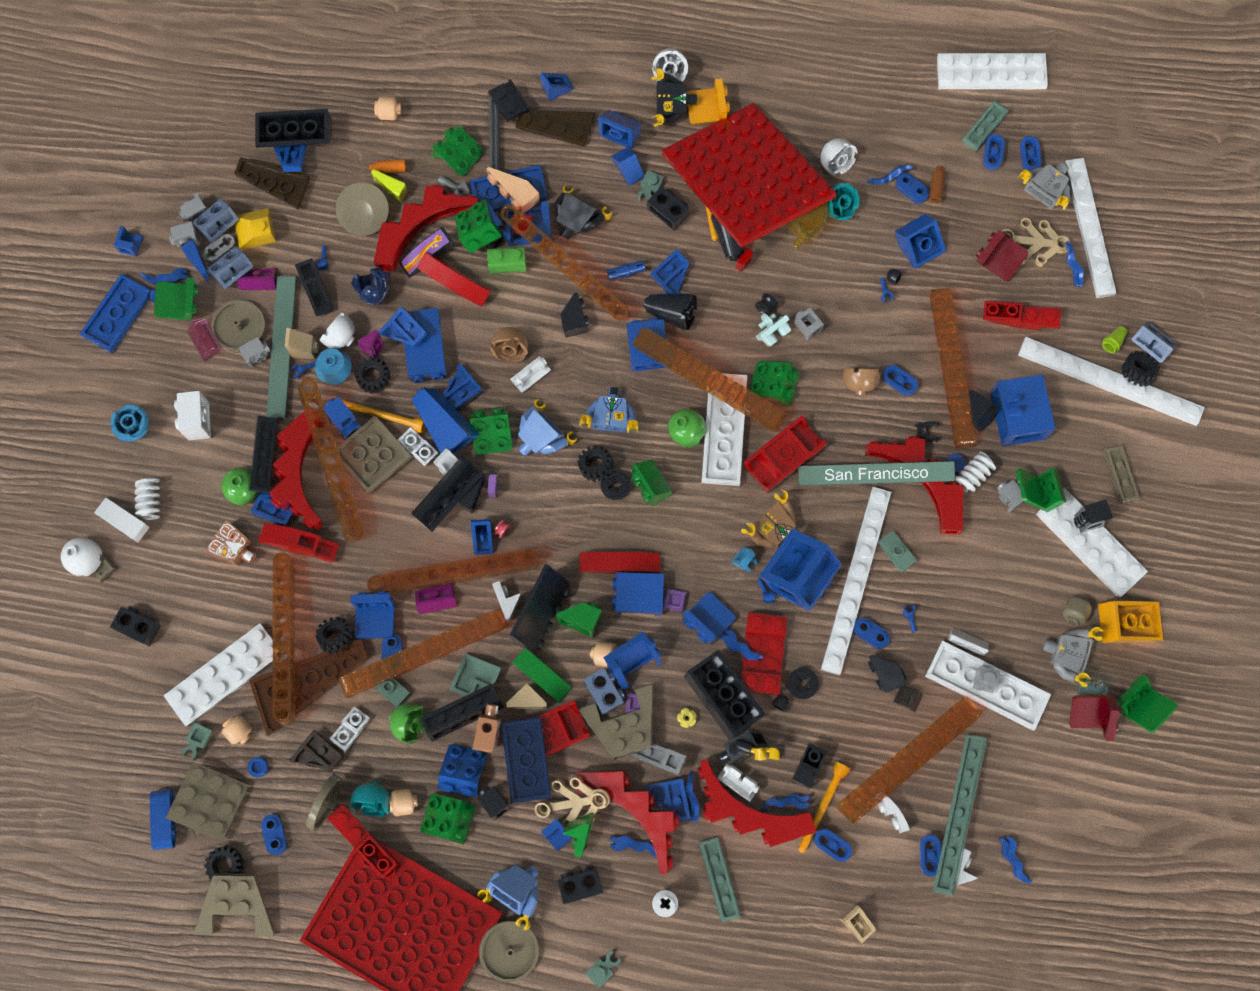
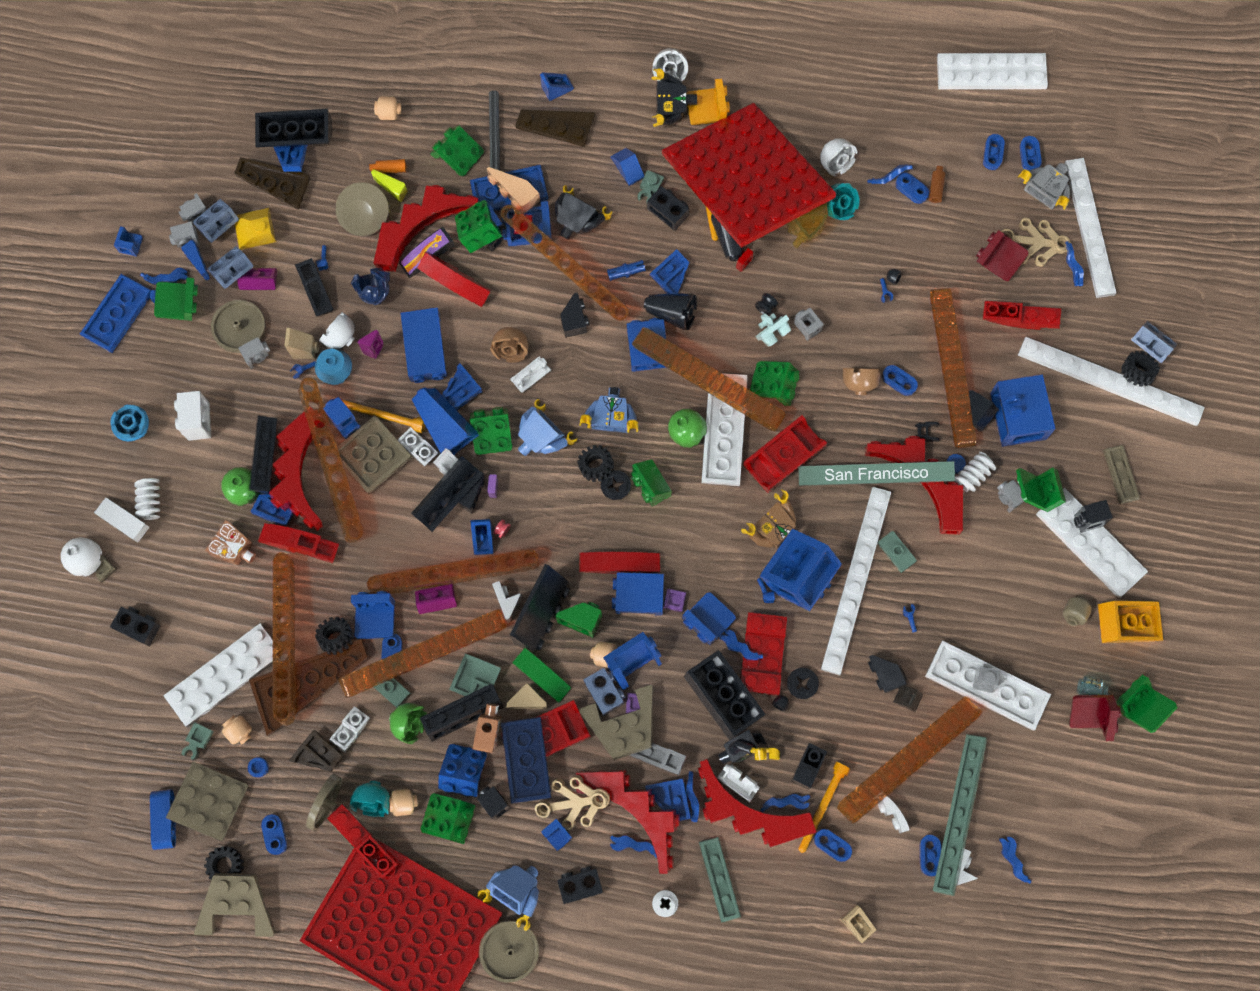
(203, 339): clear pink slope -> none
(219, 248): light grey beam -> none
(280, 357): sand green tile -> none
(371, 386): black tyre -> none
(404, 328): blue wing -> none
(455, 188): light grey bar -> none
(506, 260): bright green brick -> none
(508, 100): black plate -> none
(580, 831): green slope -> none
(601, 971): sand green plate -> none
(619, 128): blue slope -> none
(681, 717): light yellow plate -> none
(743, 558): dark azure tile -> none
(870, 635): blue plate -> none
(920, 240): blue slope -> none
(968, 642): white slope -> none
(985, 126): sand green tile -> none
(1072, 653): light grey torso -> none
(1114, 340): lime cone -> none

